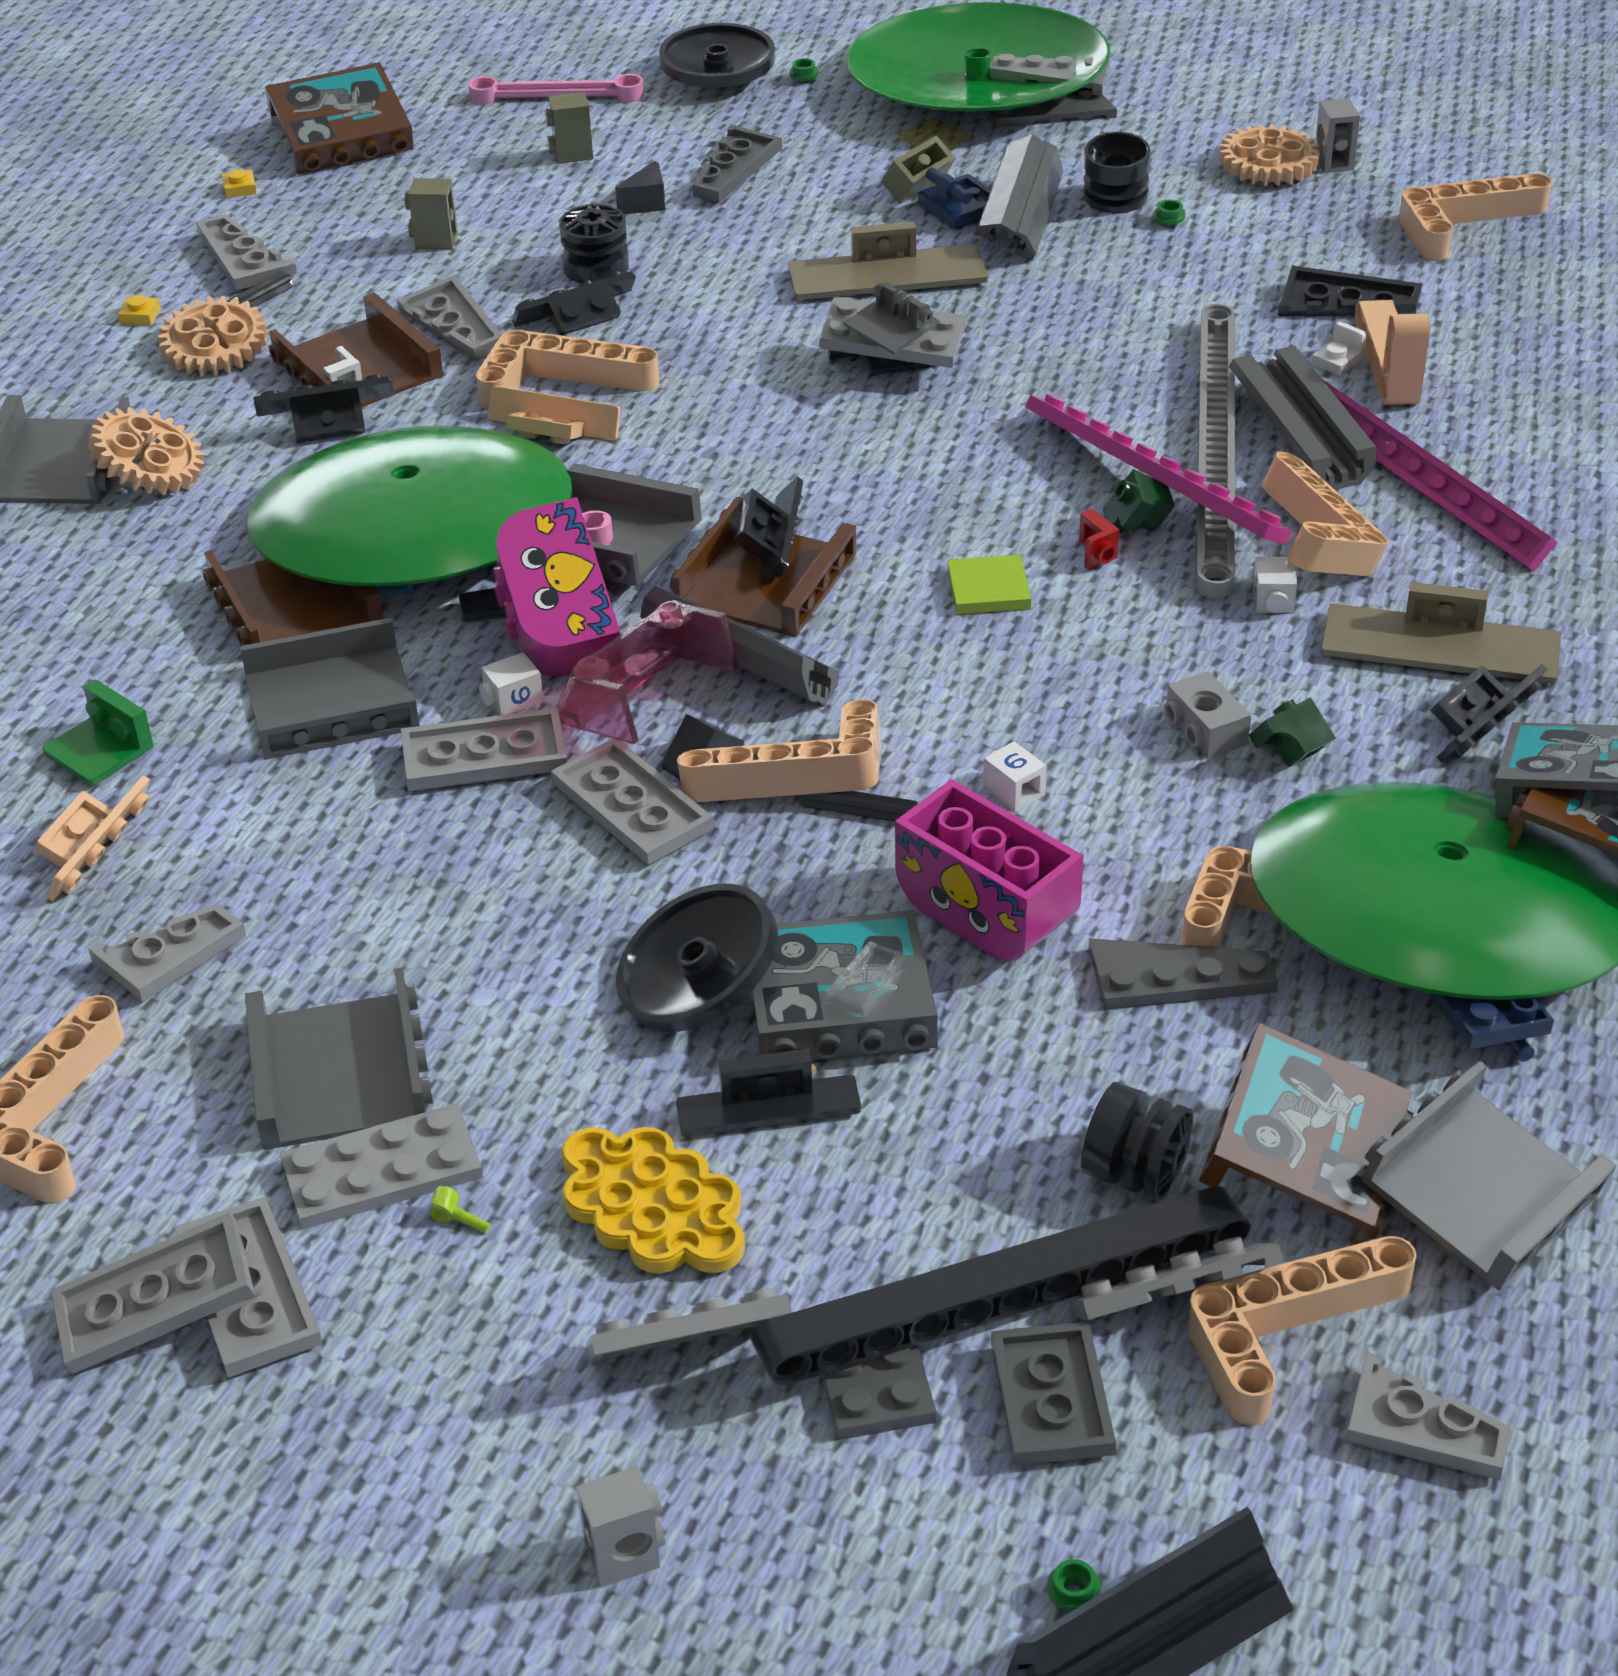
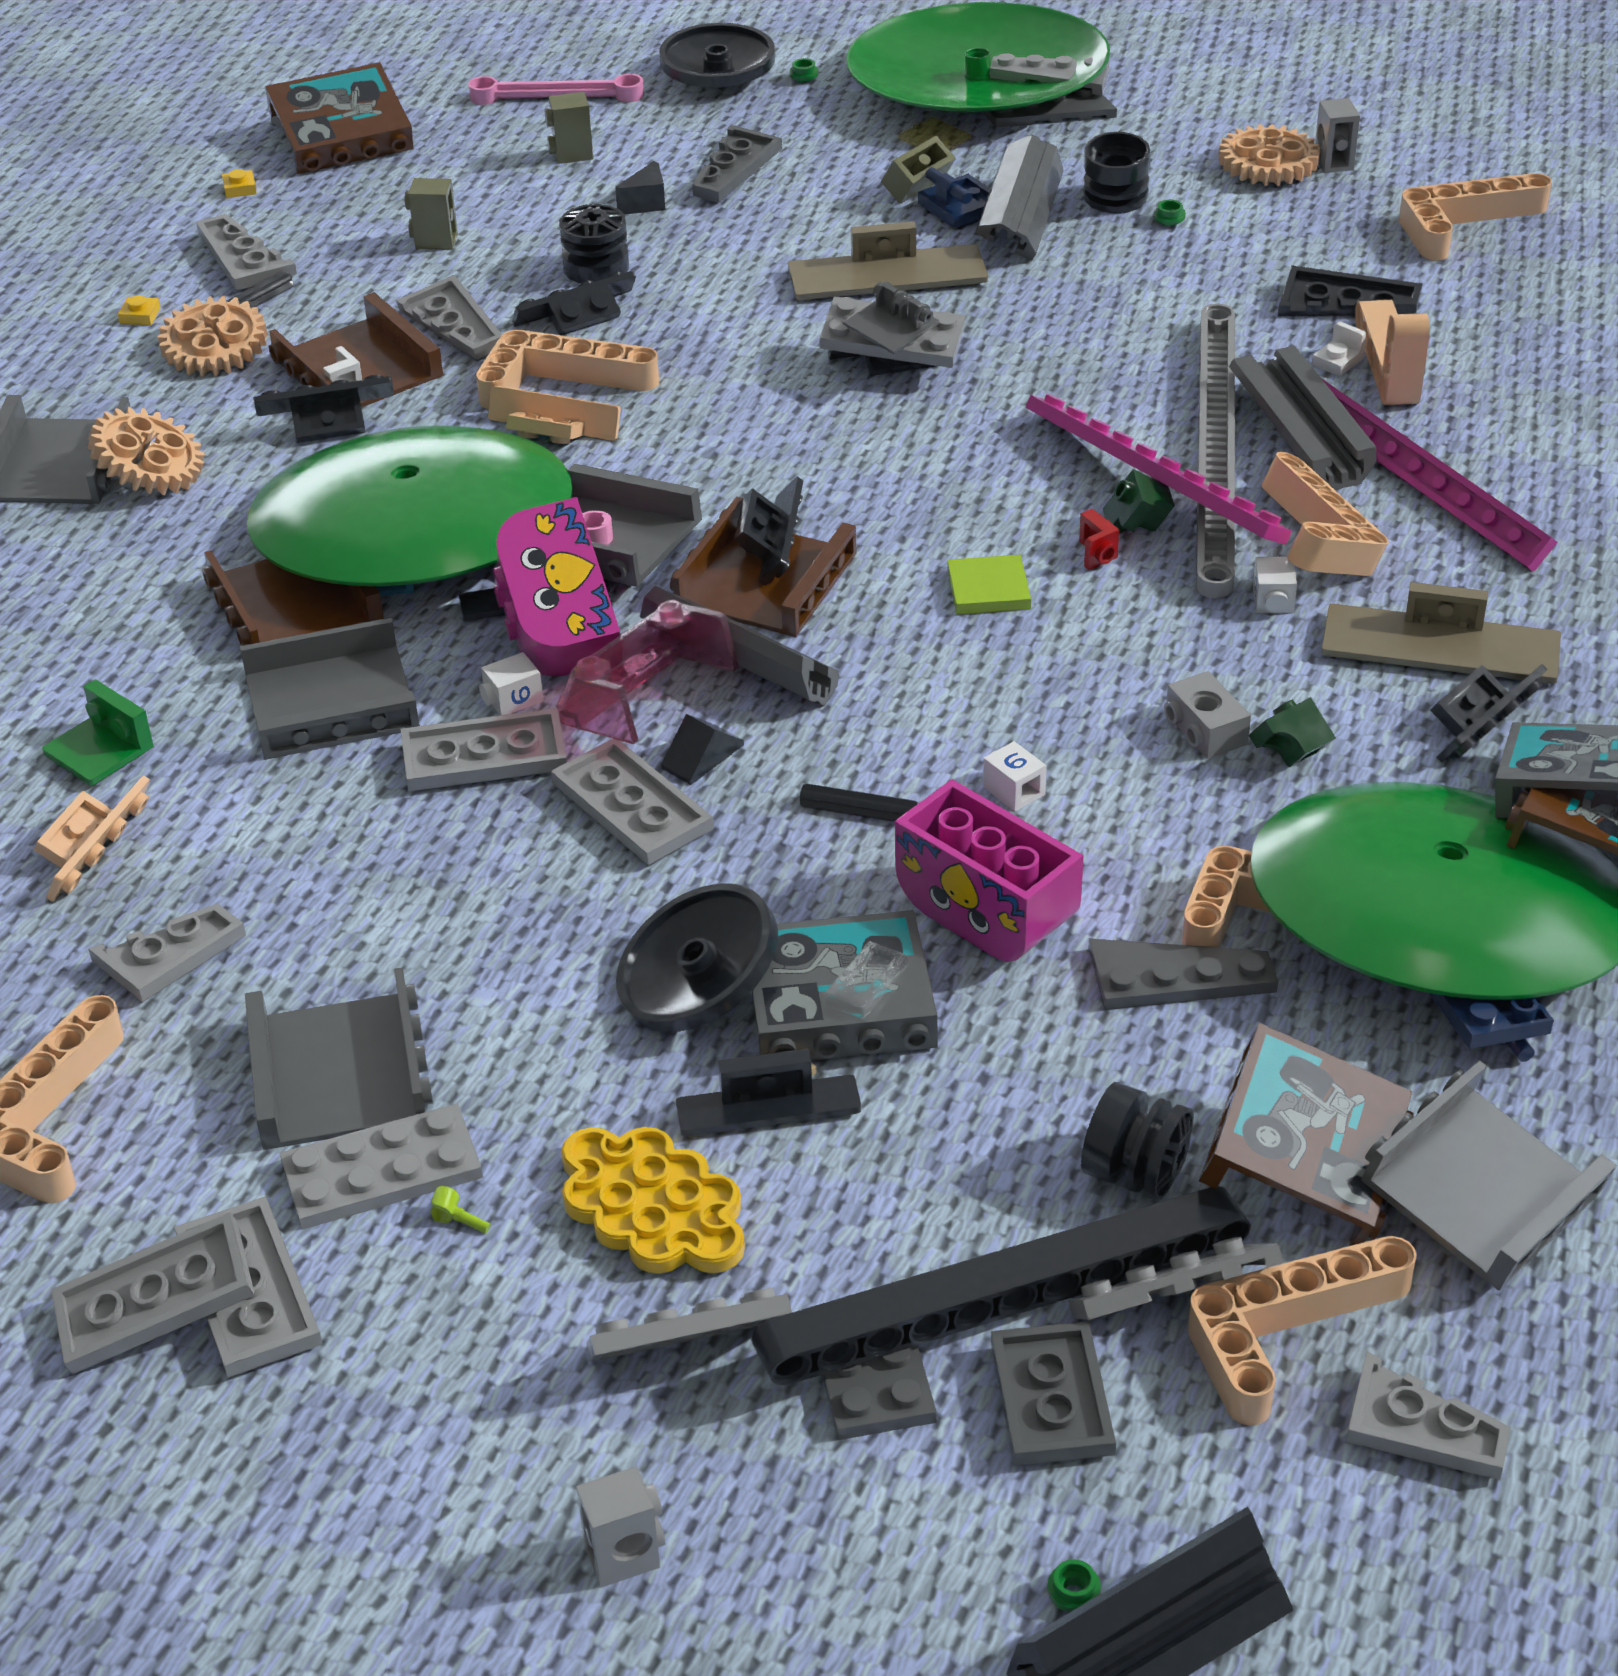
(789, 767): light nougat beam -> none

